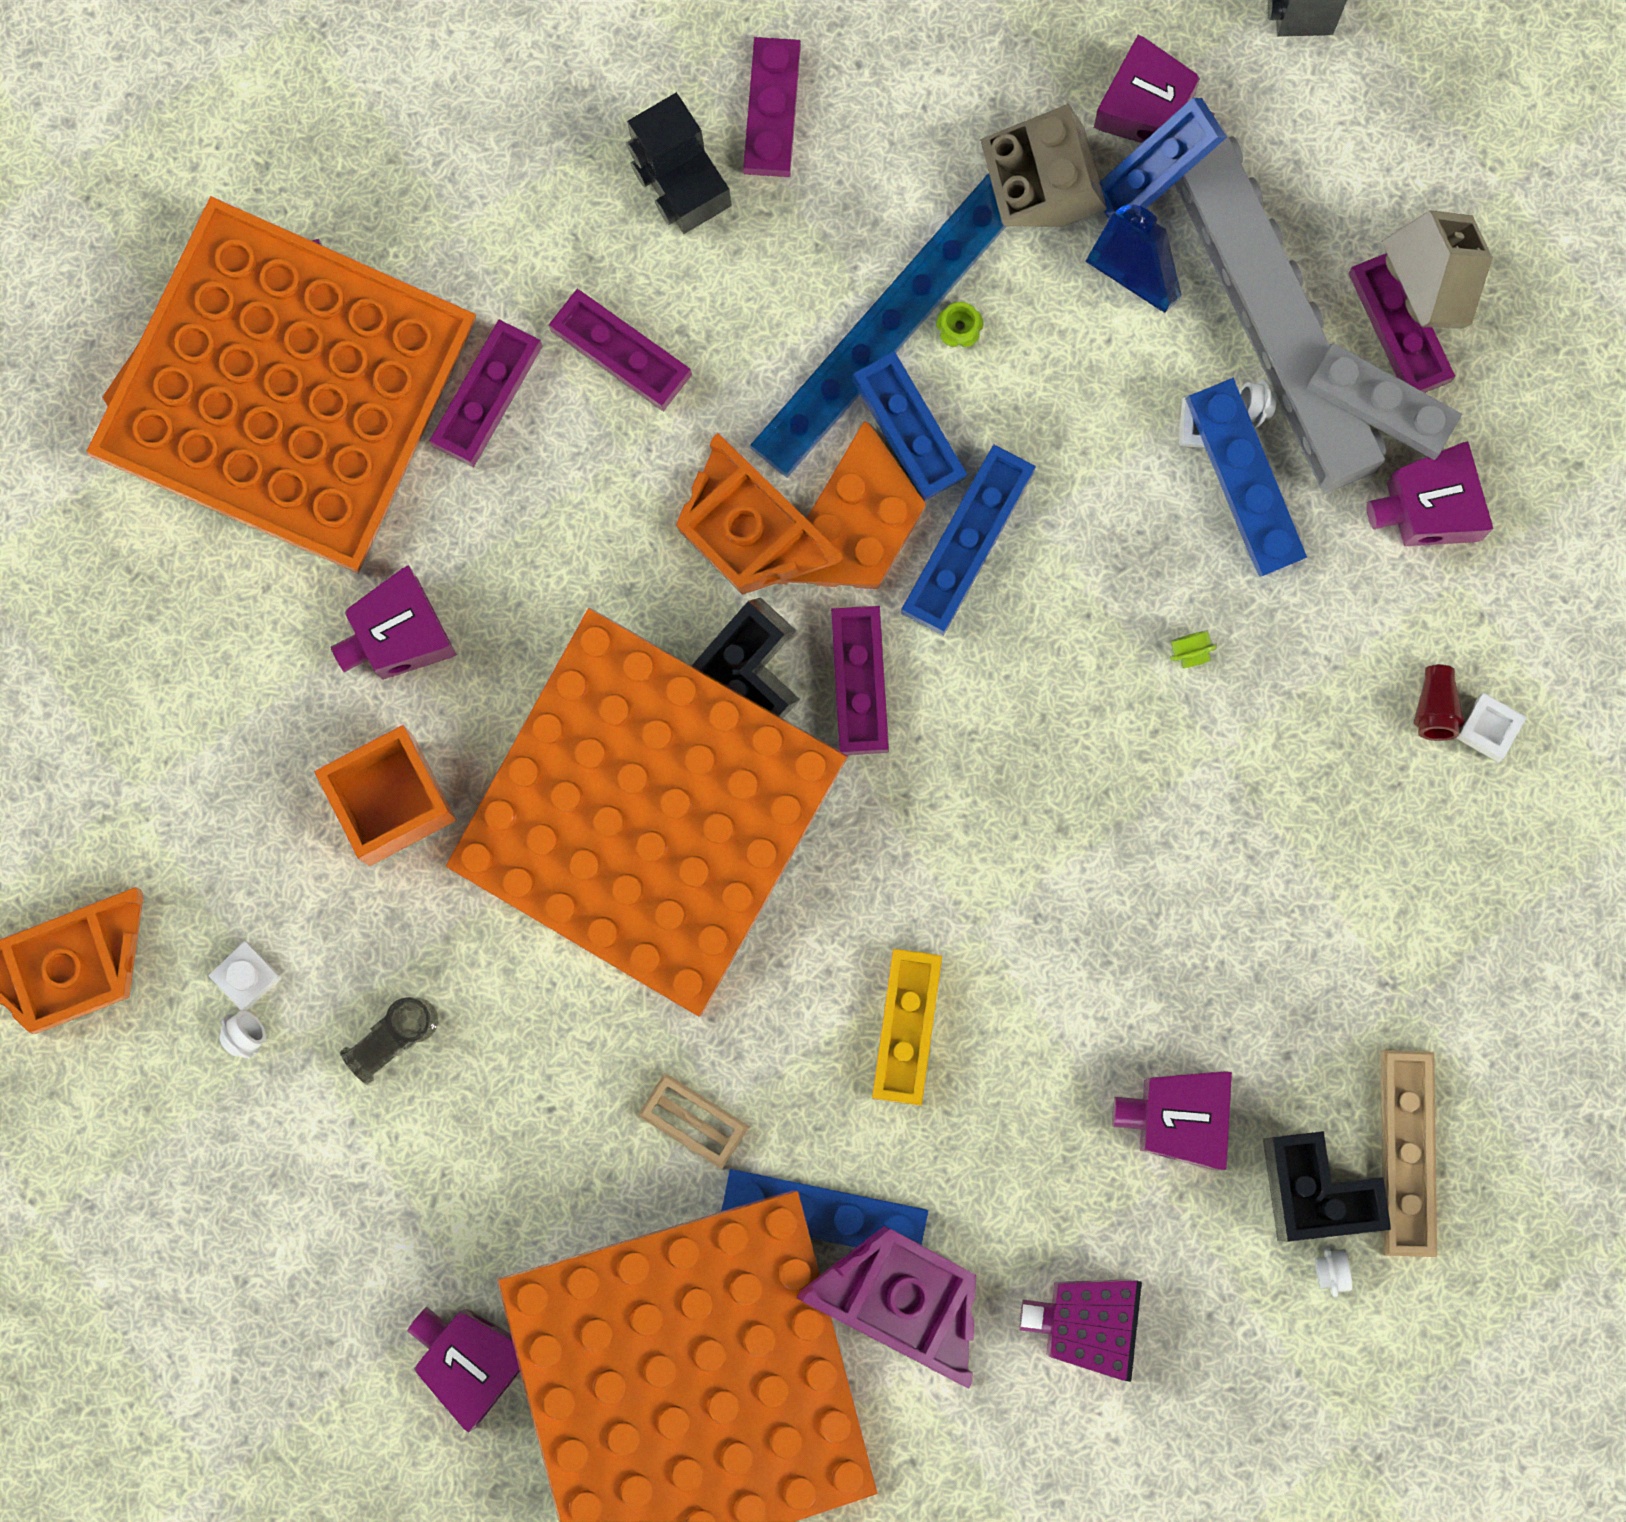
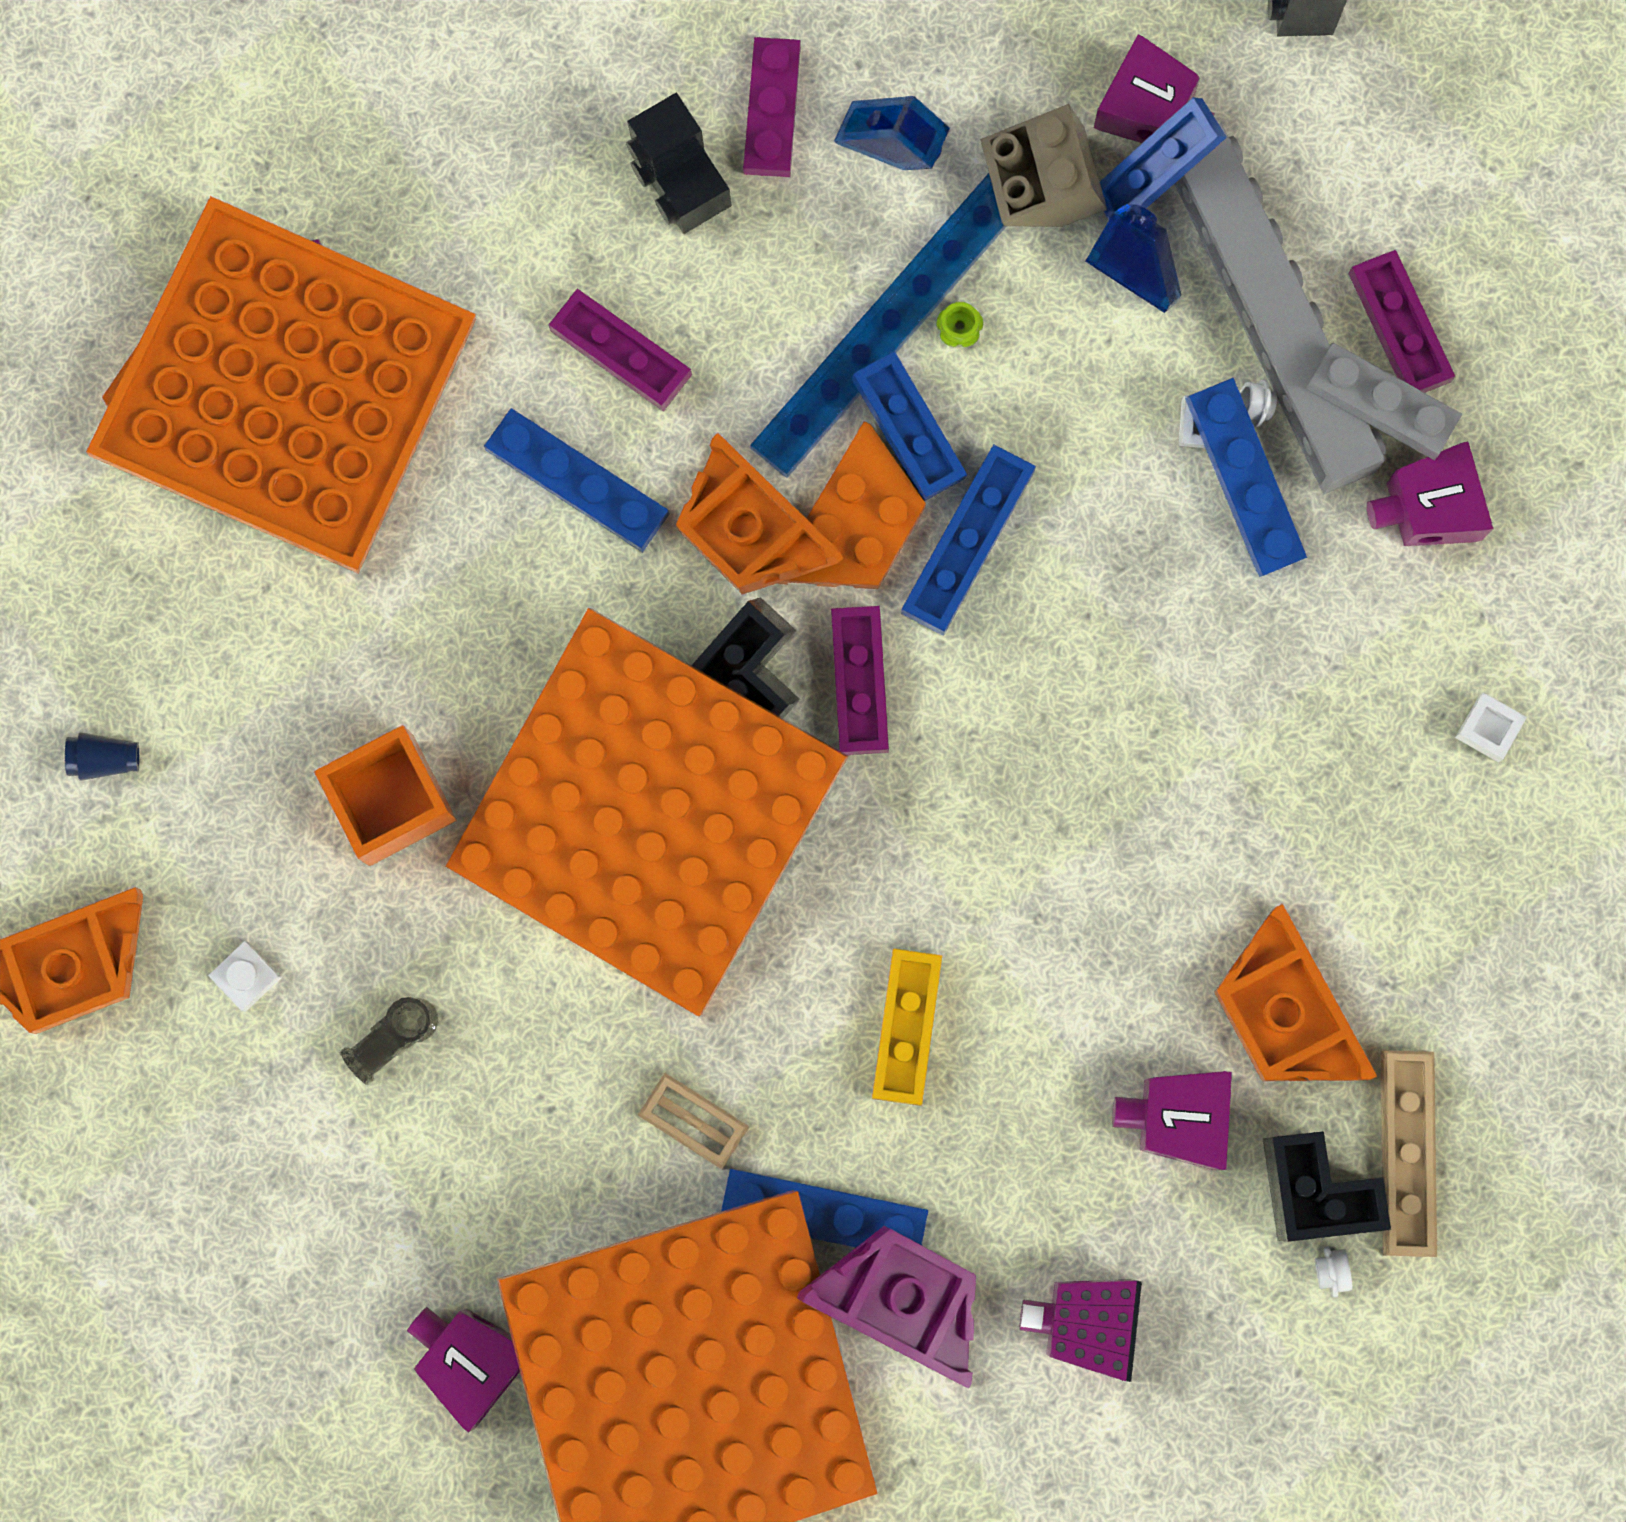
(99, 756): none -> dark blue cone
(242, 1034): white plate -> none
(394, 629): magenta torso -> none
(486, 393): magenta plate -> none
(576, 480): none -> blue plate
(894, 132): none -> clear blue slope
(1192, 649): lime plate -> none
(1288, 1011): none -> orange wing
(1439, 705): dark red cone -> none
(1441, 267): dark tan slope -> none

